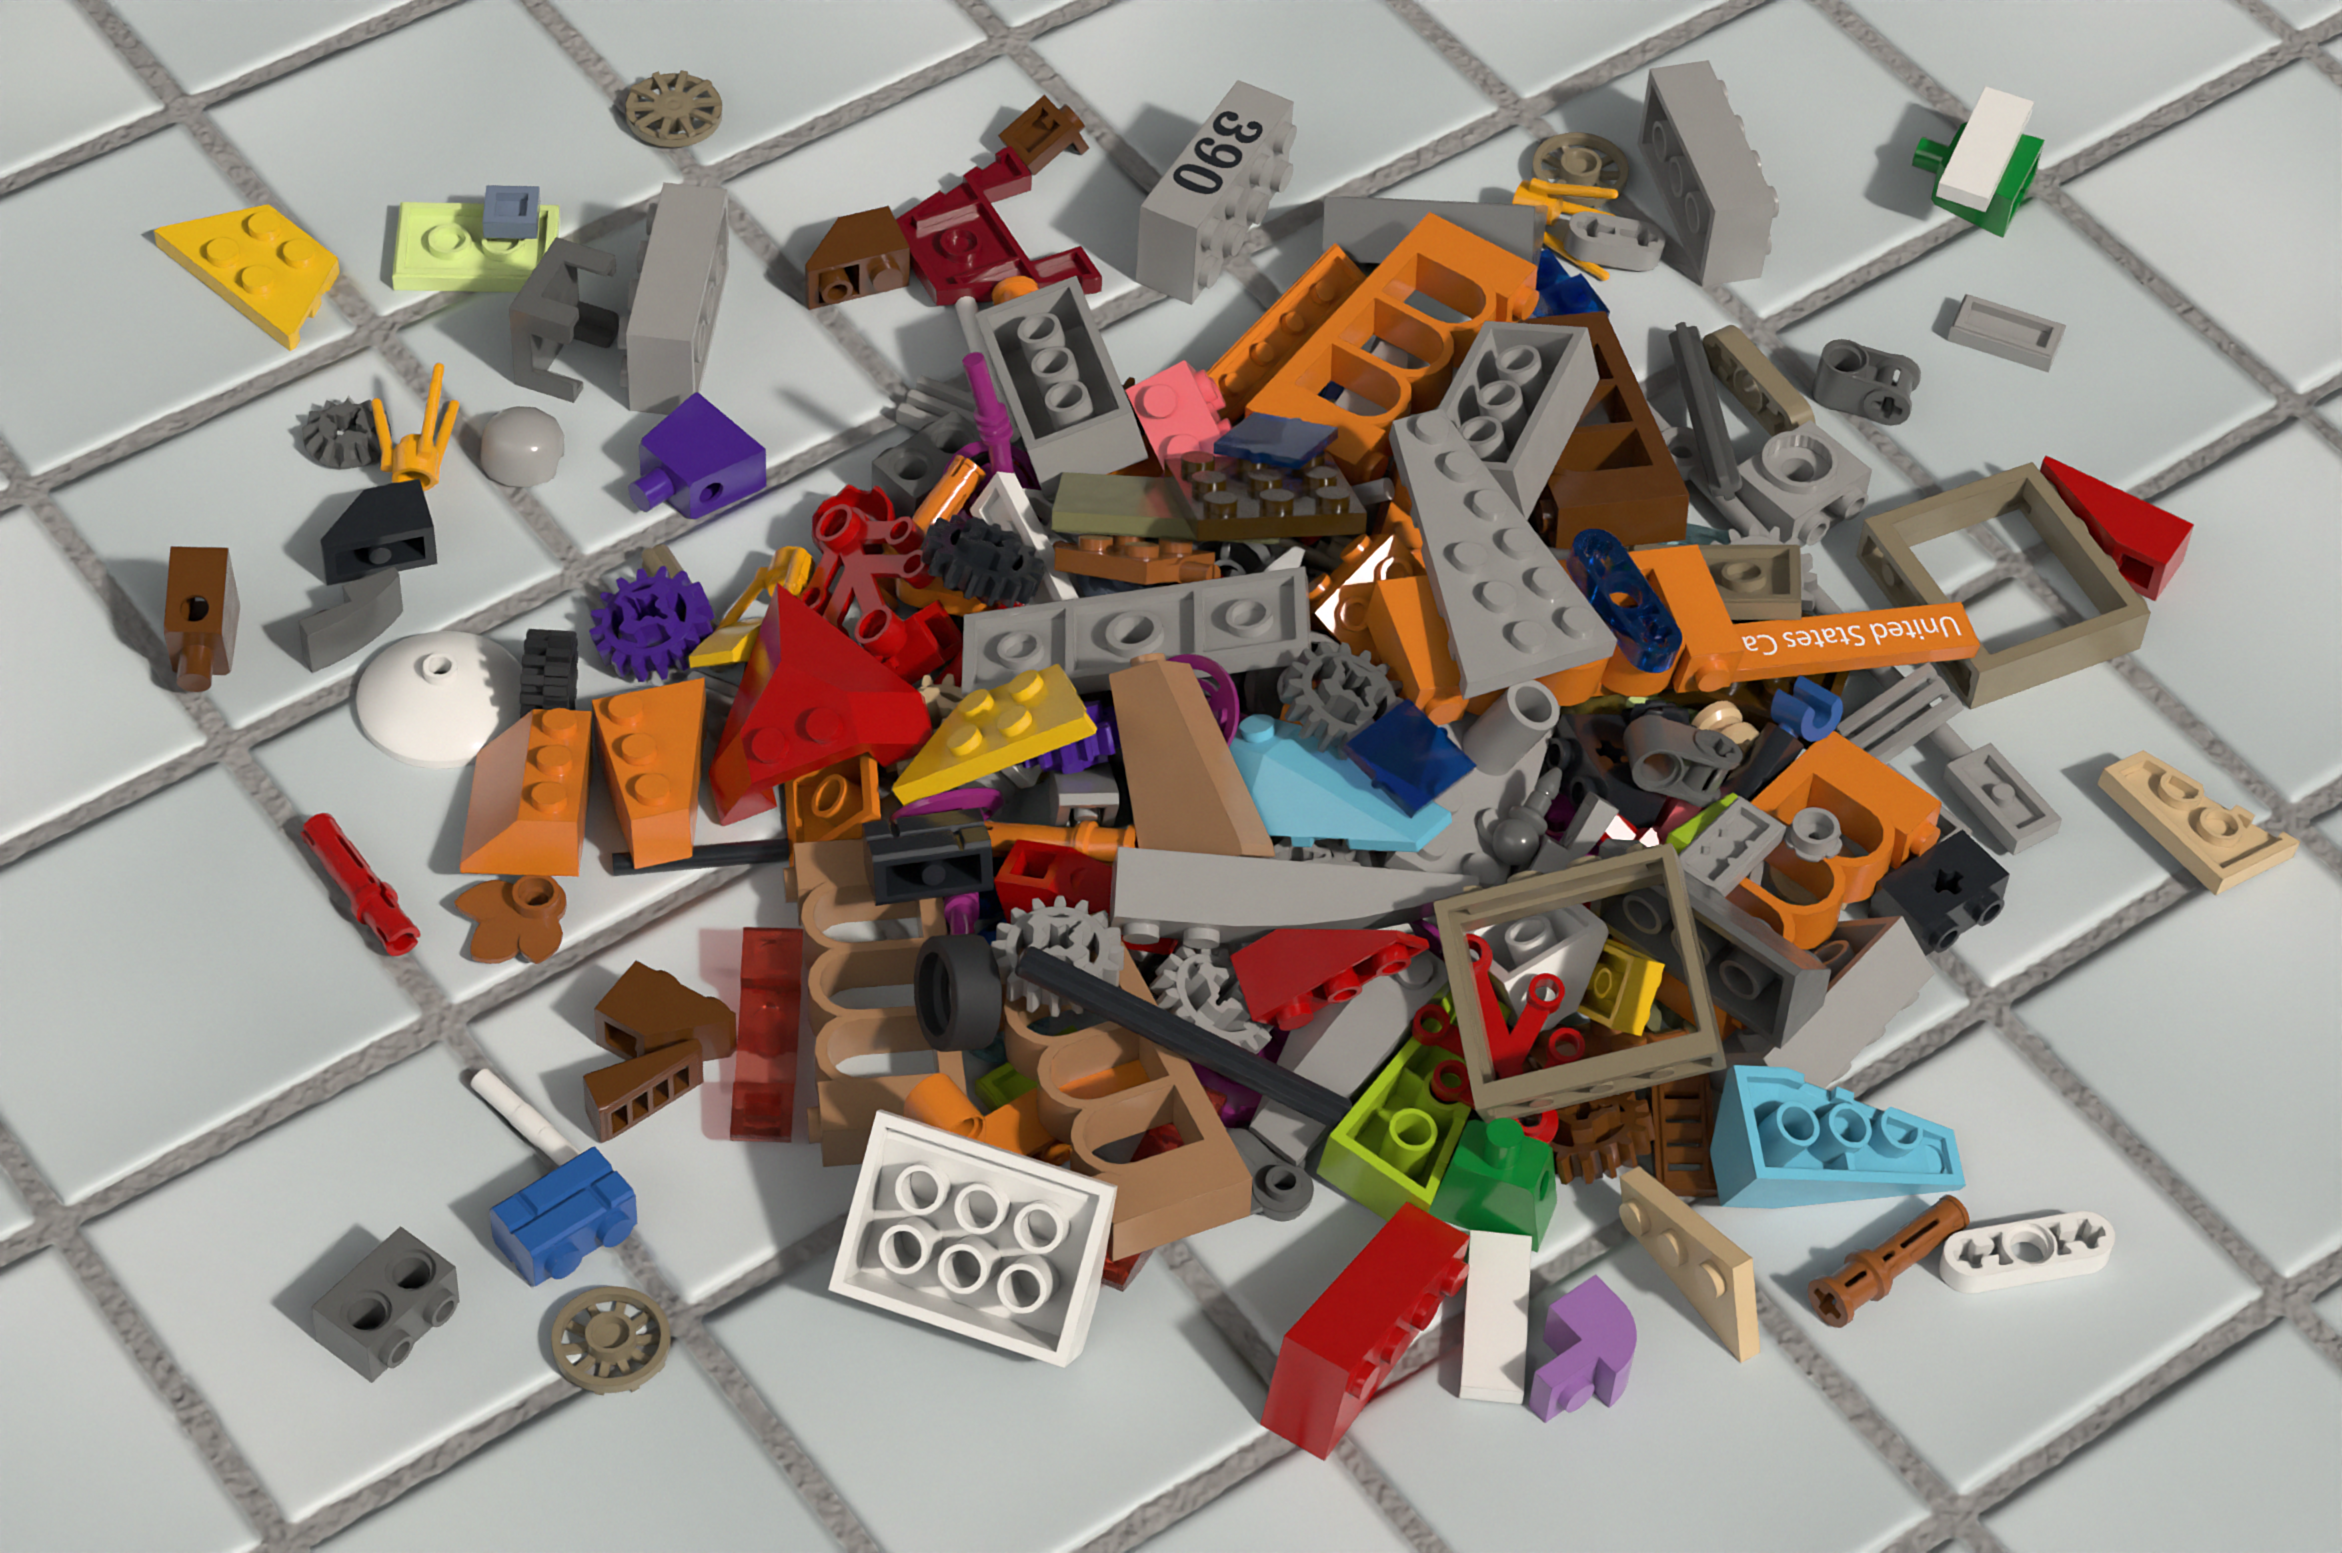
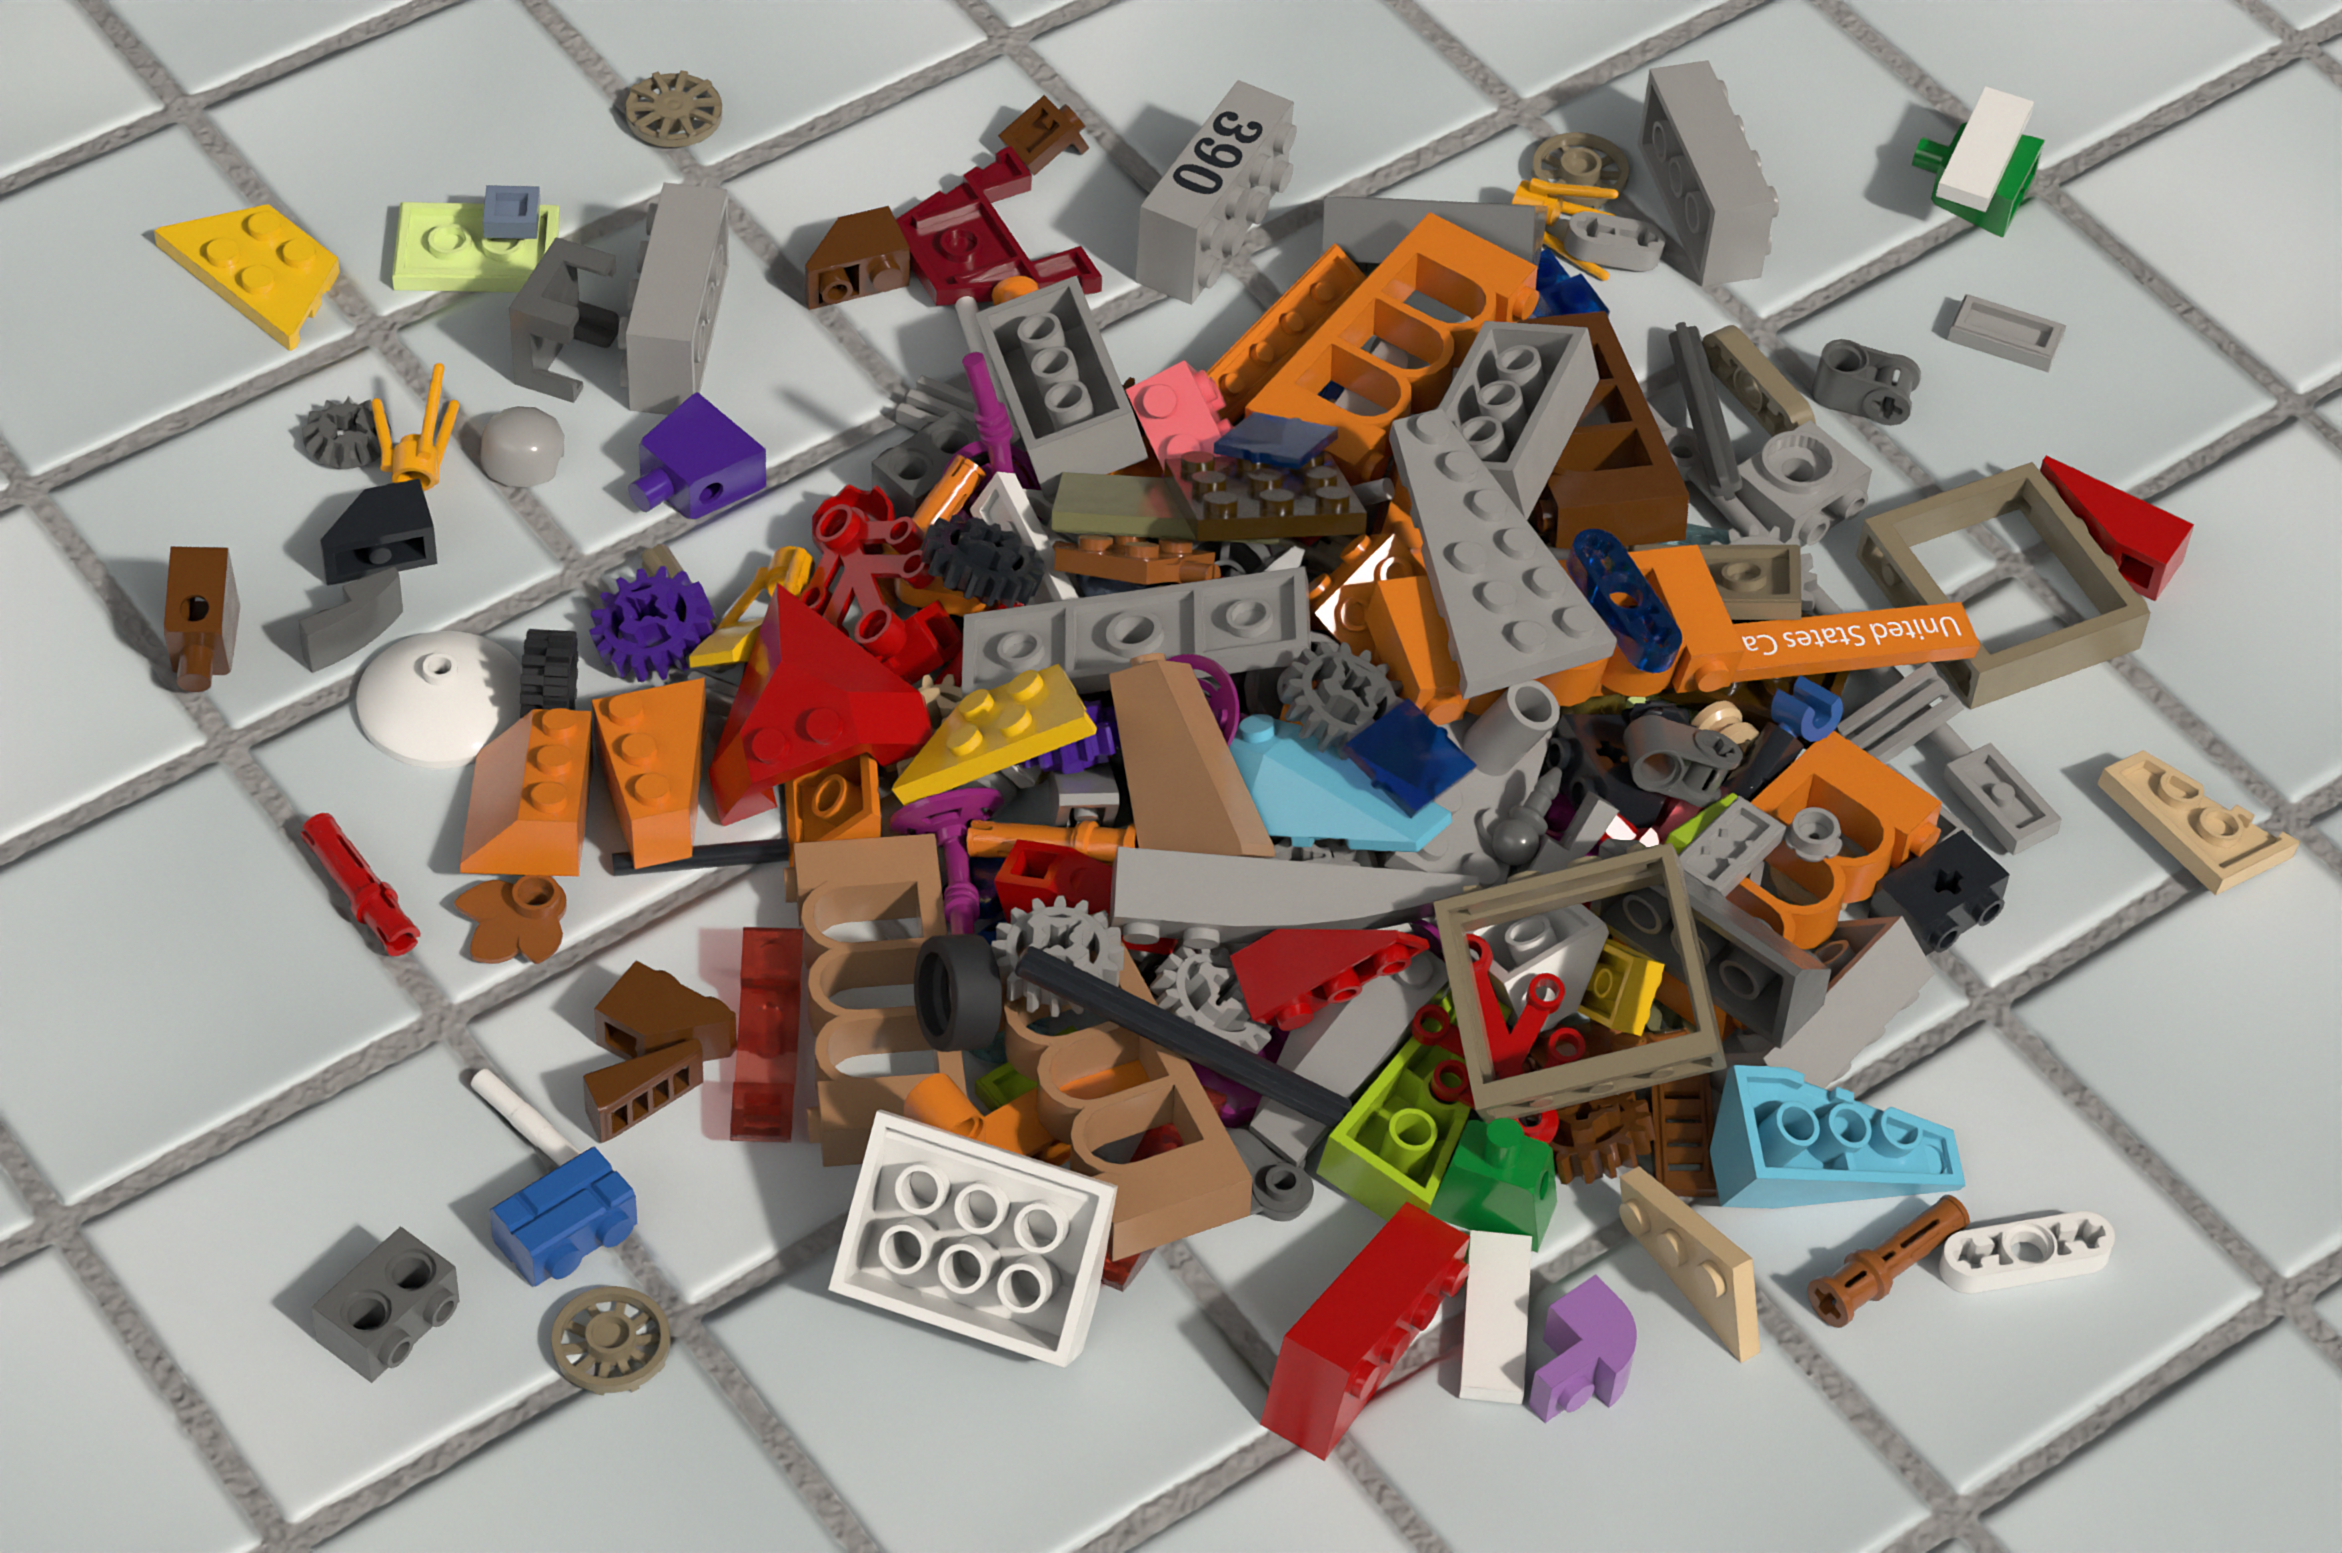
(927, 856): black brick -> none

